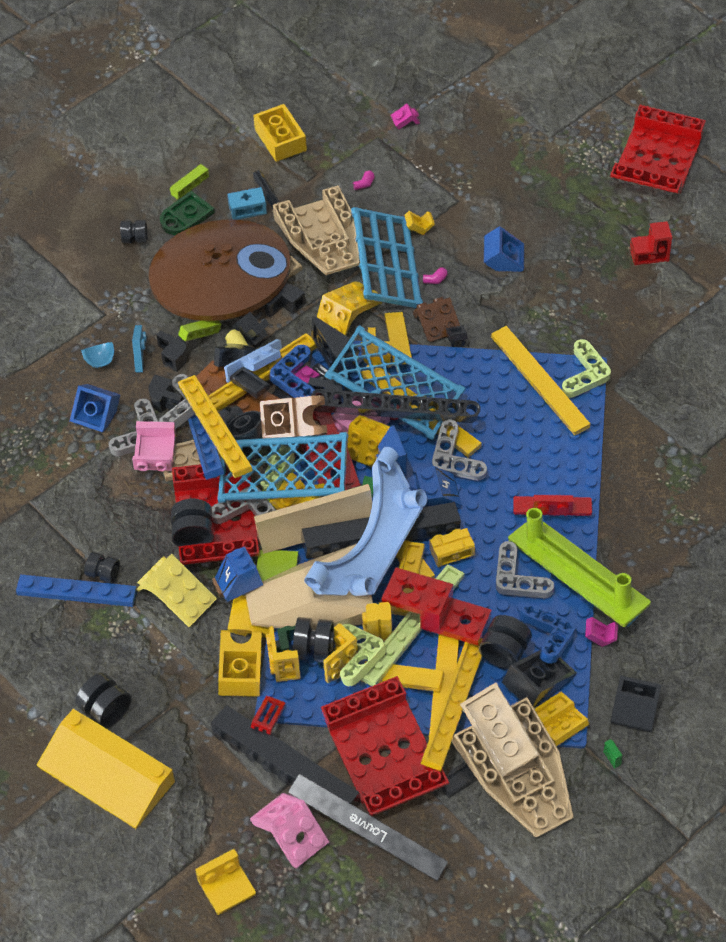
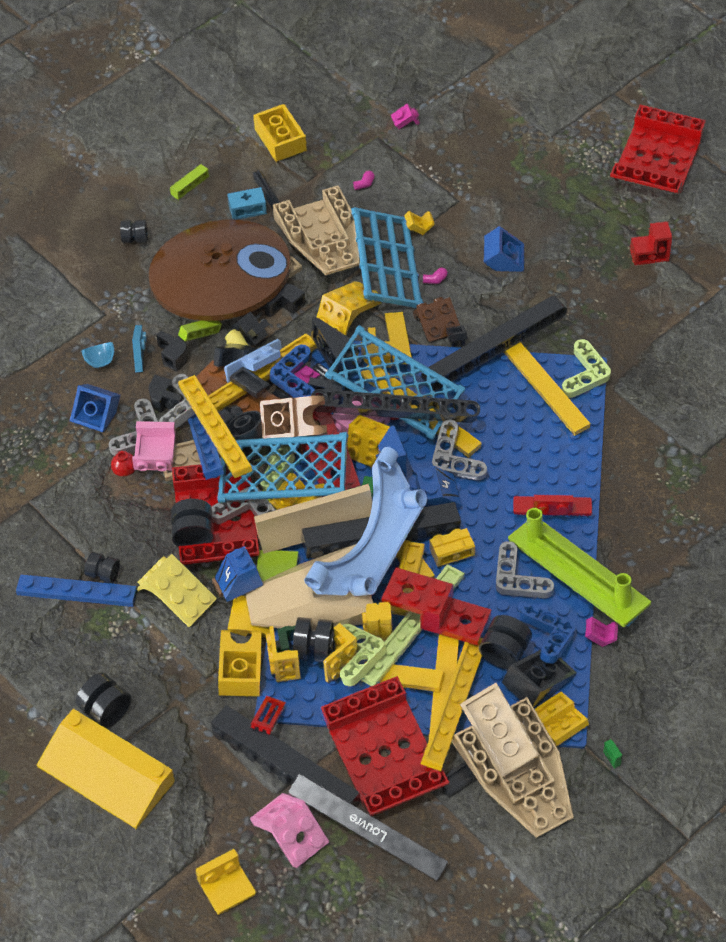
(122, 463): none -> red brick
(185, 213): dark green tile -> none
(498, 340): none -> black beam
(635, 703): black slope -> none

